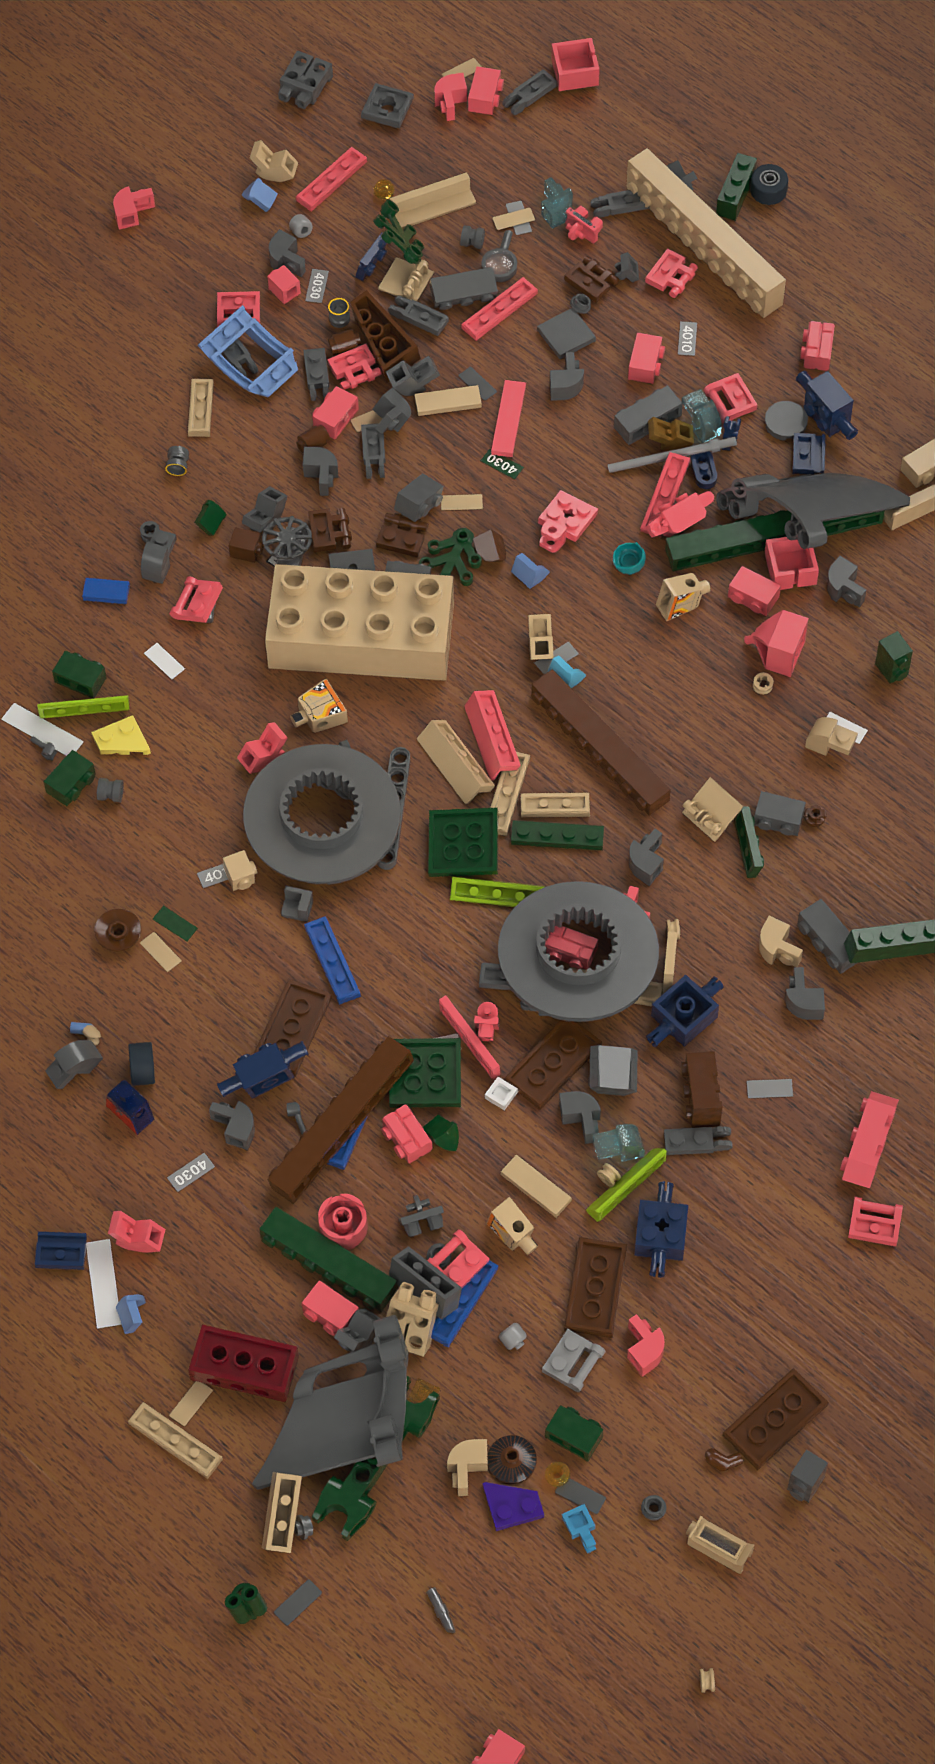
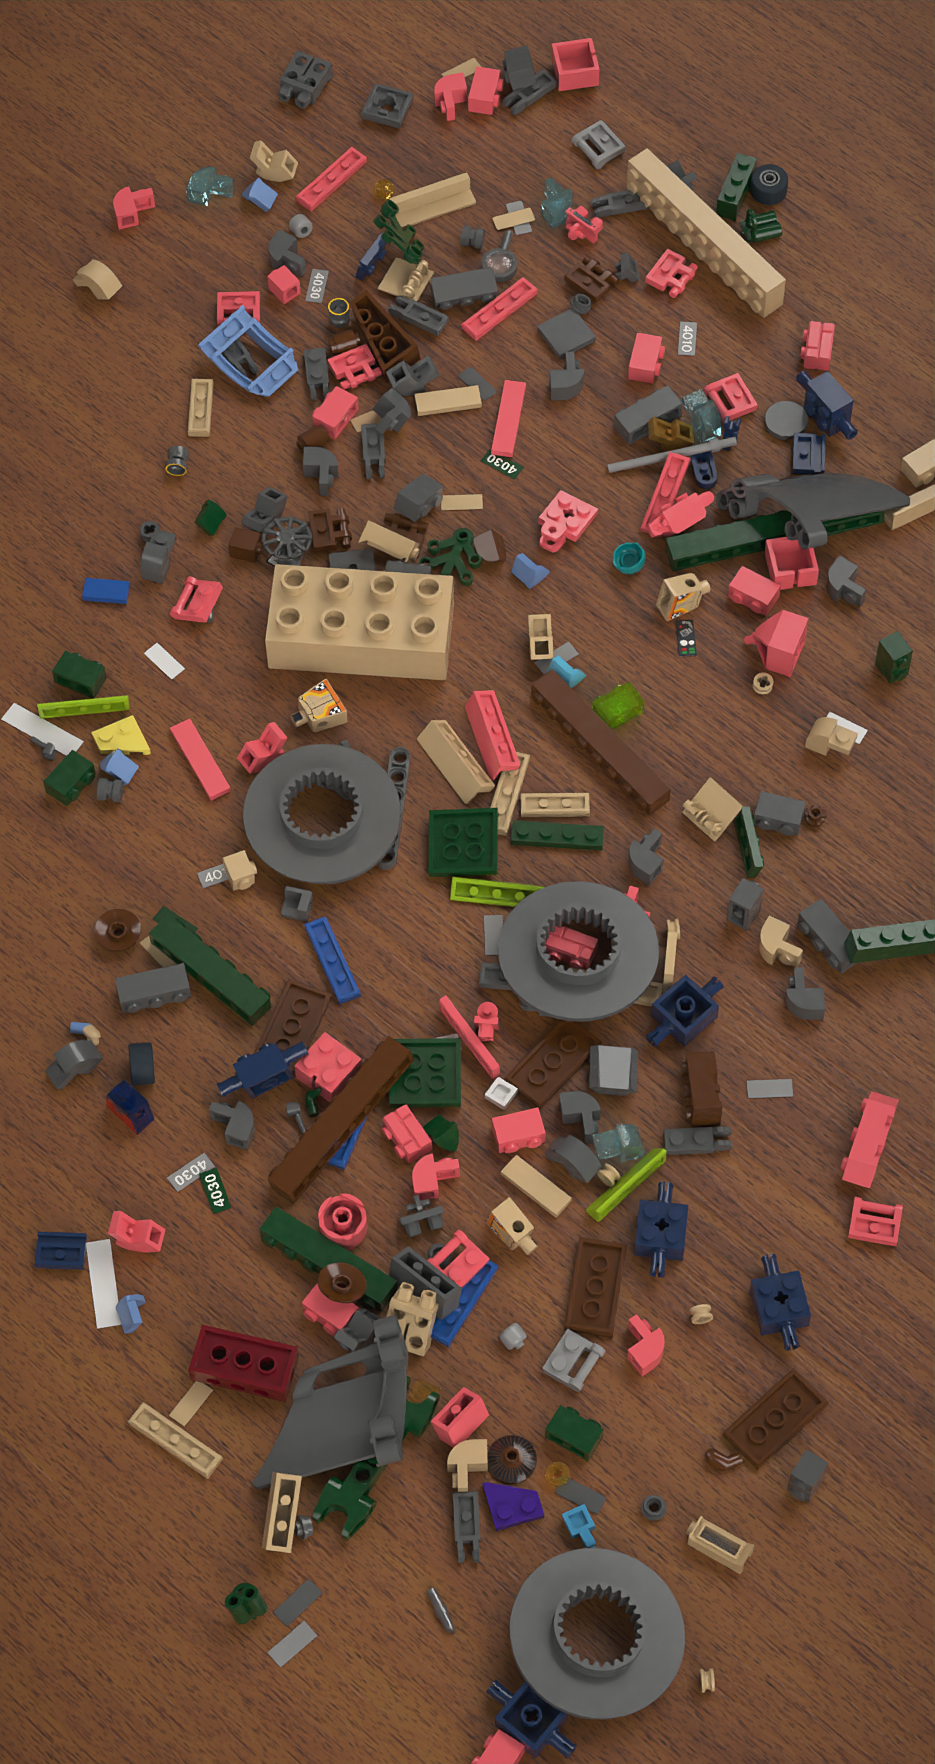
(99, 279): none -> tan brick
(119, 766): none -> medium blue tile
(153, 988): none -> dark grey brick
(200, 759): none -> coral tile
(205, 183): none -> clear light blue brick
(210, 969): none -> dark green brick
(215, 1190): none -> dark green sticker
(292, 1644): none -> light grey sticker
(311, 1103): none -> dark green animal
(330, 1064): none -> coral piece
(342, 1282): none -> reddish brown dish
(389, 542): none -> tan window
(427, 1172): none -> coral brick
(460, 1417): none -> coral brick
(466, 1523): none -> dark grey hinge
(492, 929): none -> light grey sticker
(518, 1130): none -> coral brick
(519, 67): none -> dark grey brick
(532, 1734): none -> dark blue brick
(575, 1156): none -> dark grey brick
(585, 1688): none -> dark grey piece
(604, 141): none -> light grey plate
(619, 705): none -> clear neon green brick
(686, 638): none -> black sticker
(701, 1314): none -> tan bush
(745, 904): none -> dark grey brick
(760, 226): none -> dark green piece
(778, 1317): none -> dark blue brick

